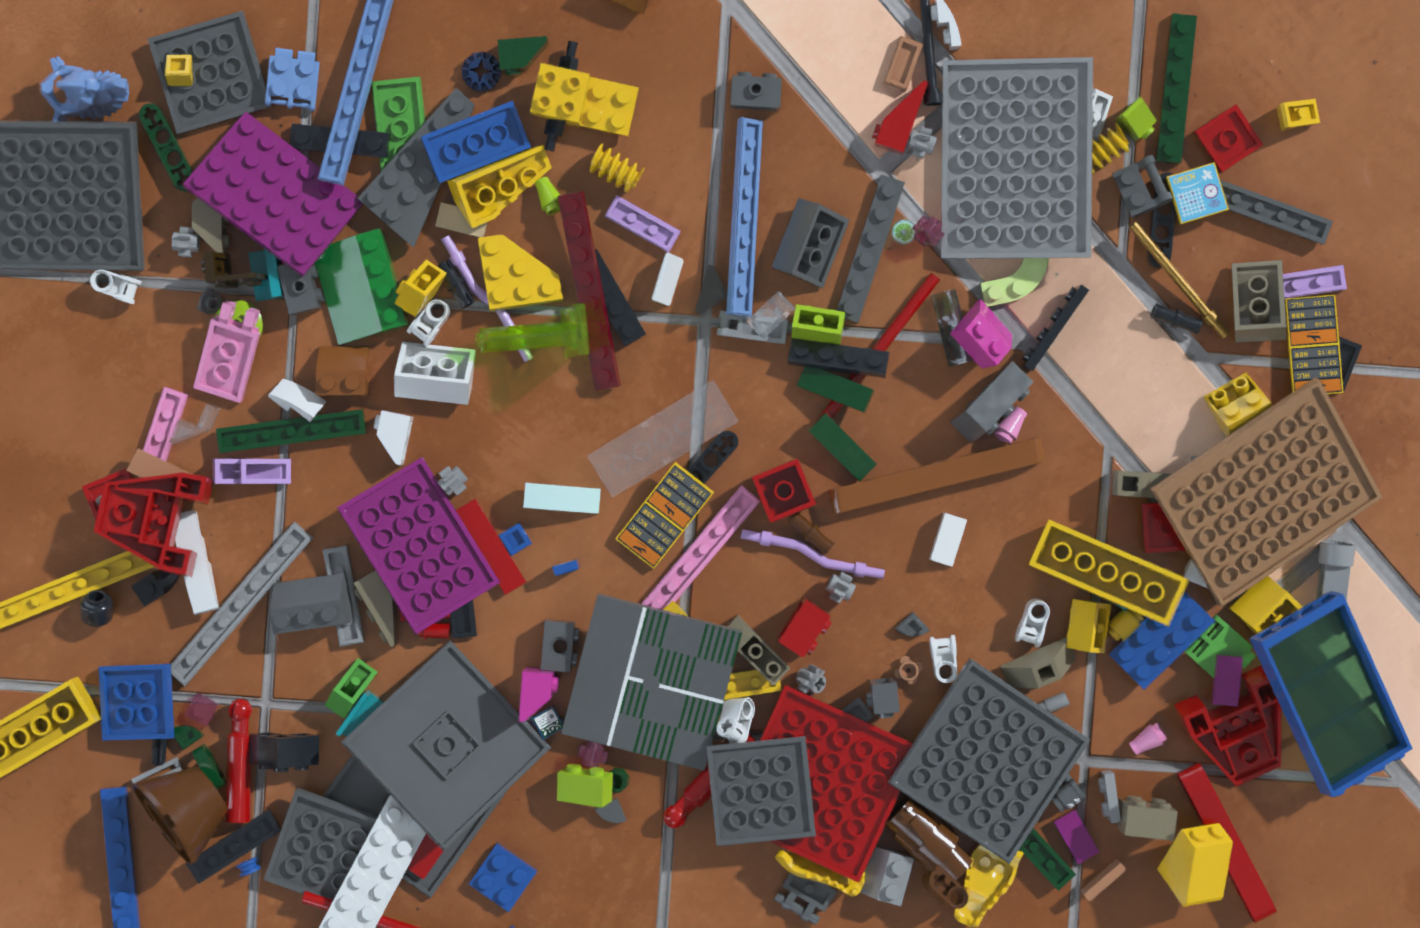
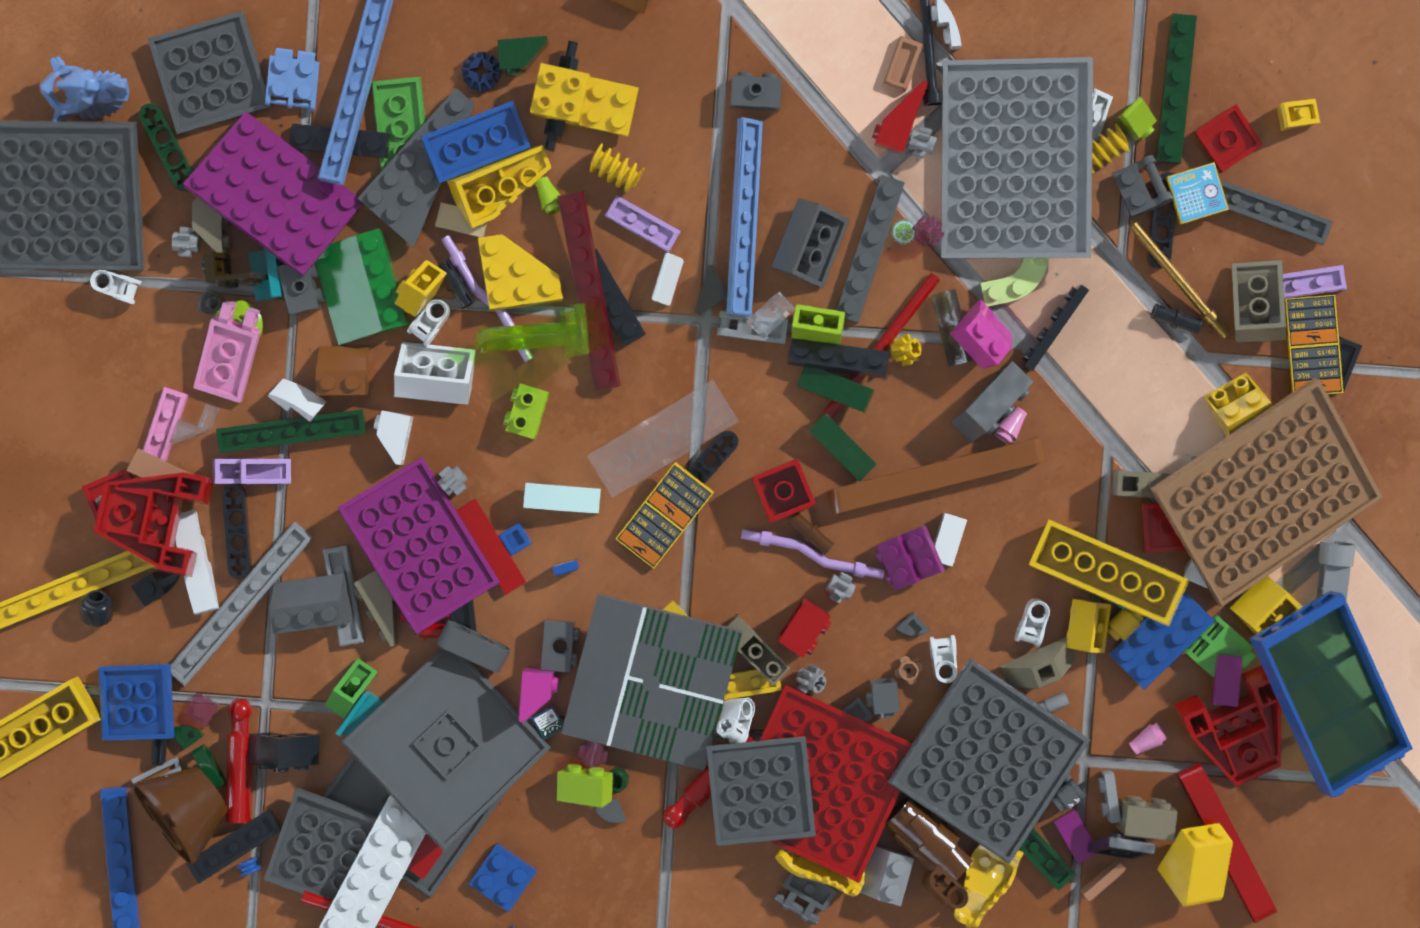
(179, 70): yellow slope -> none
(232, 531): none -> black beam
(473, 646): none -> dark grey beam
(526, 411): none -> lime brick
(703, 549): bright pink tile -> none
(905, 349): none -> yellow gear
(909, 557): none -> magenta plate
(1116, 846): none -> black plate

